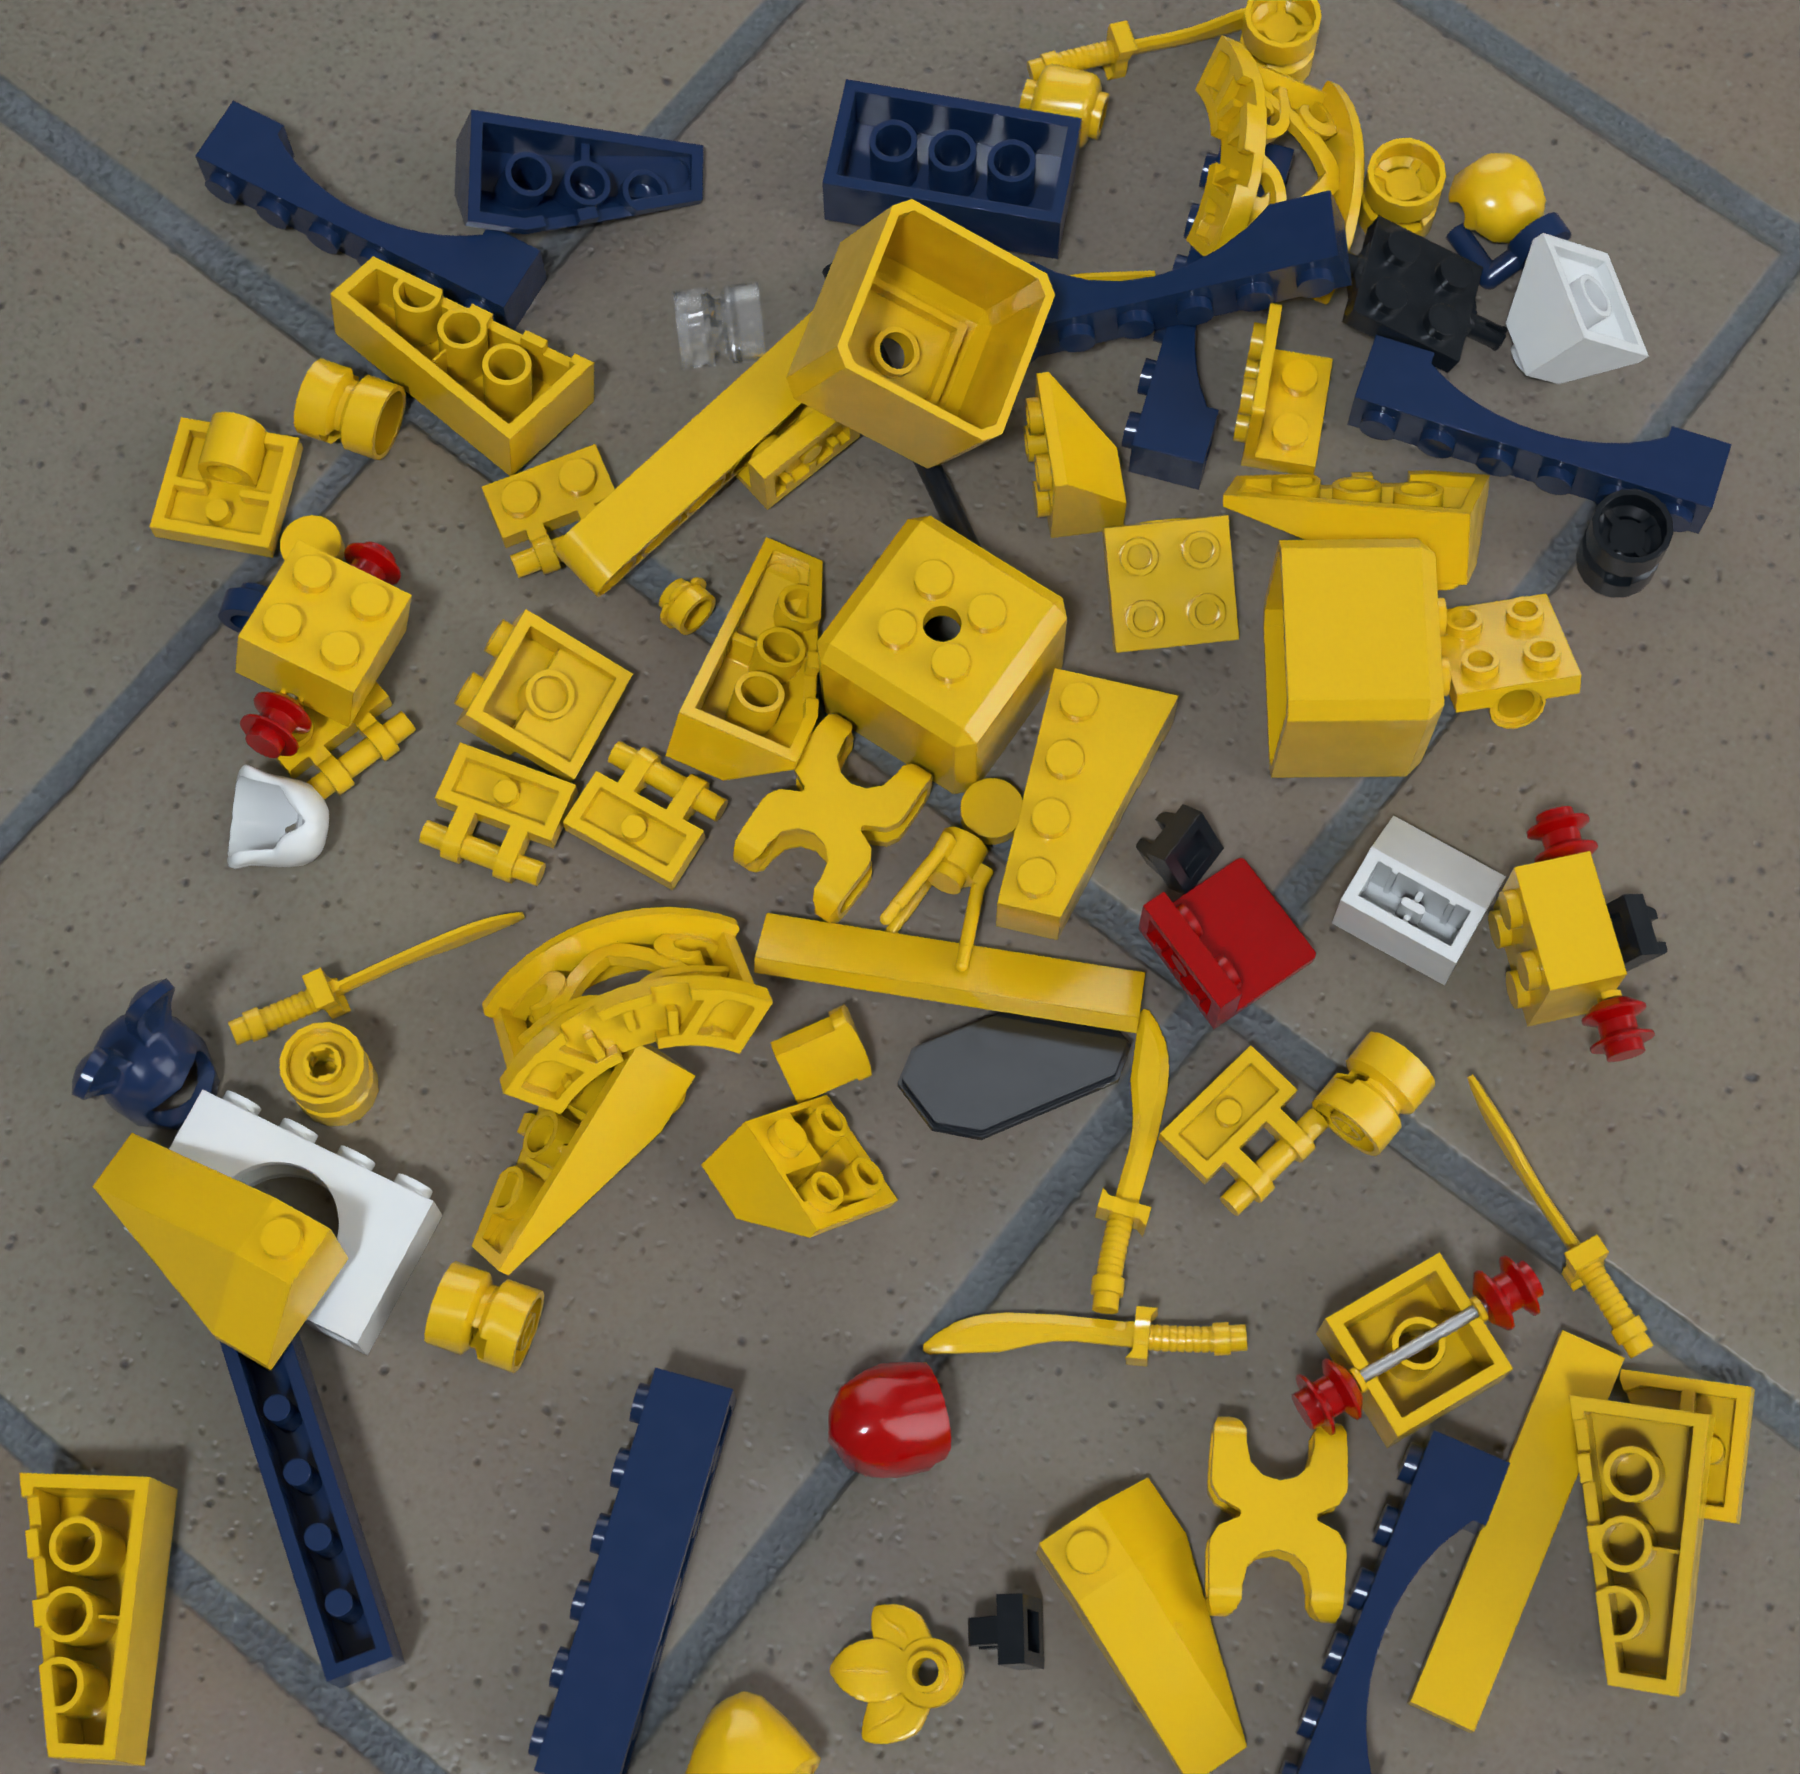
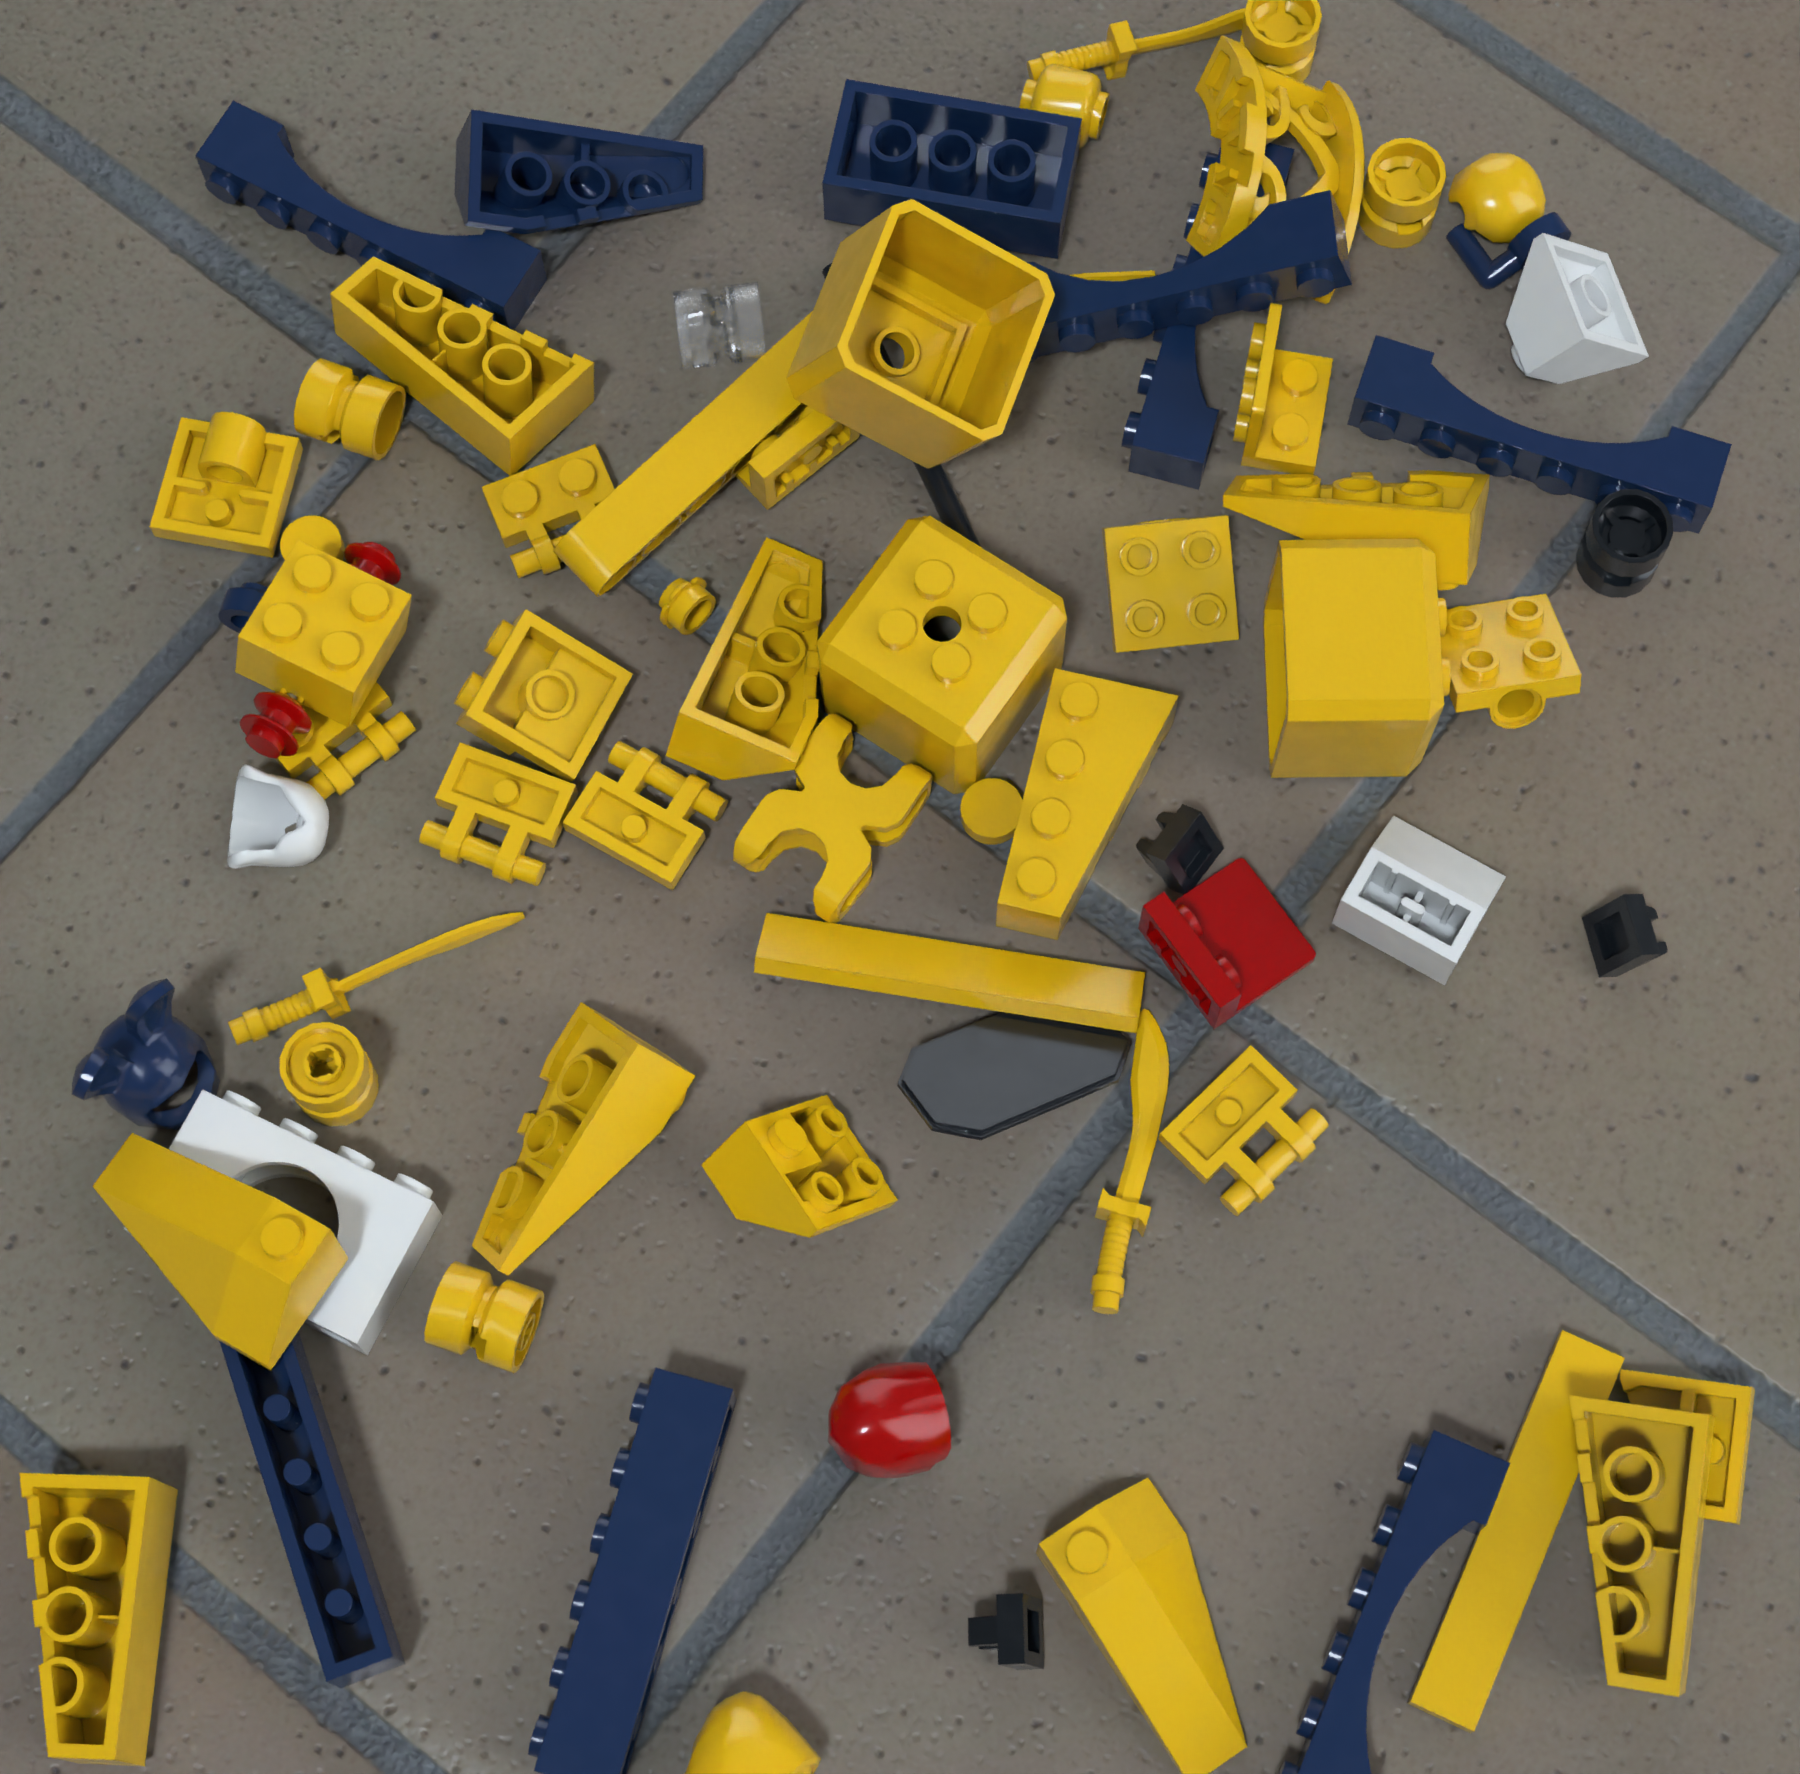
(564, 1040): yellow fence -> none
(822, 1055): yellow tile -> none
(887, 1674): yellow plate -> none
(949, 868): yellow plant -> none
(1016, 1330): yellow sword -> none
(1074, 464): yellow slope -> none
(1276, 1520): yellow piece -> none
(1379, 1086): yellow wheel -> none
(1415, 1348): yellow brick -> none
(1417, 294): black plate -> none
(1564, 940): yellow brick -> none
(1583, 1259): yellow sword -> none

